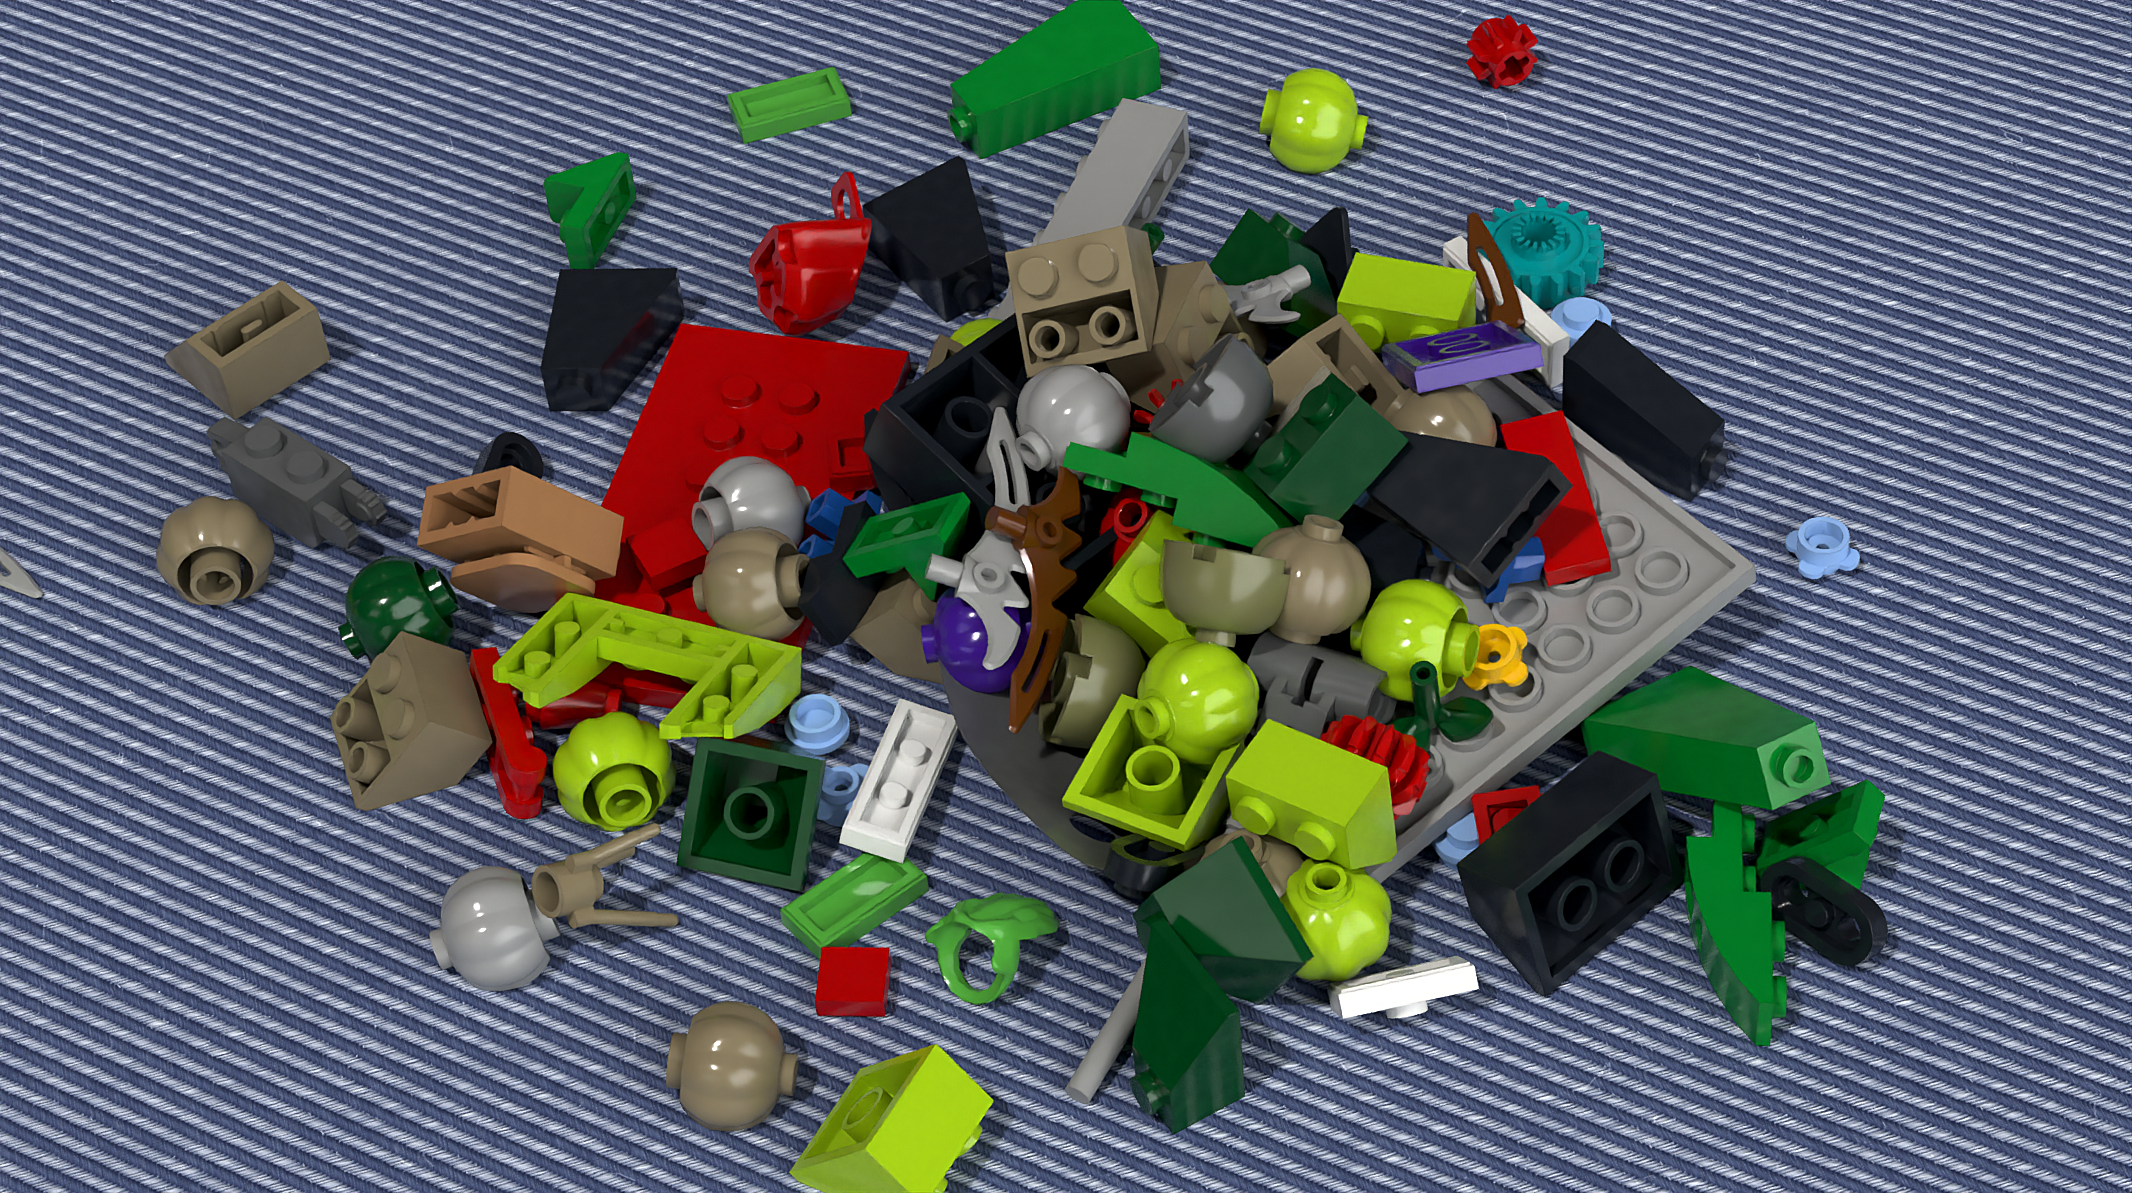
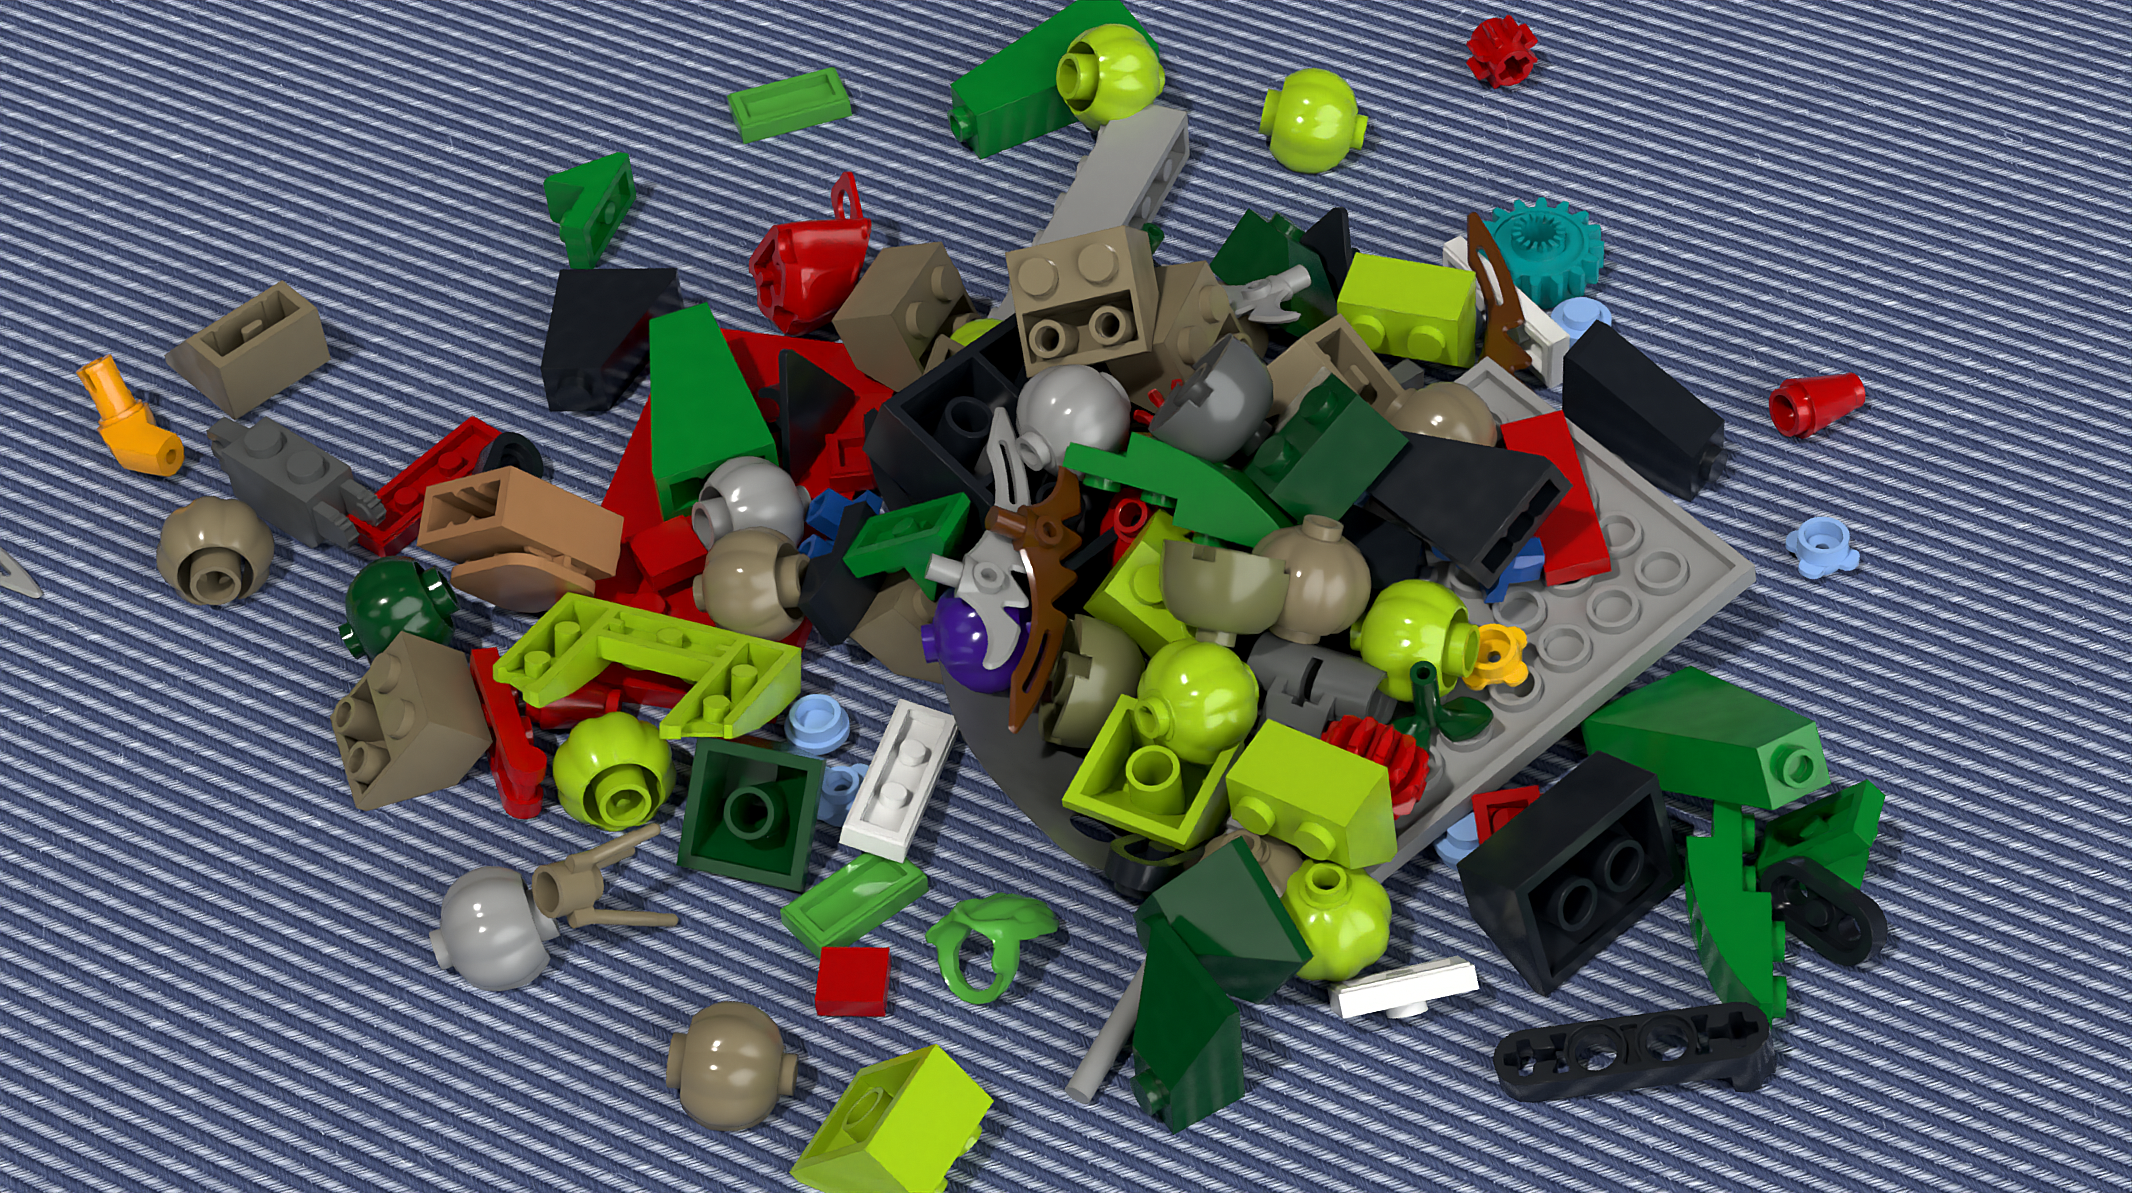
(129, 423): none -> light orange arm
(405, 494): none -> red tile
(697, 408): none -> green slope
(809, 407): none -> black piece
(901, 311): none -> dark tan slope
(935, 239): black slope -> none
(1109, 75): none -> lime plant
(1461, 356): dark purple tile -> none
(1727, 1028): none -> black beam
(1812, 403): none -> red cone

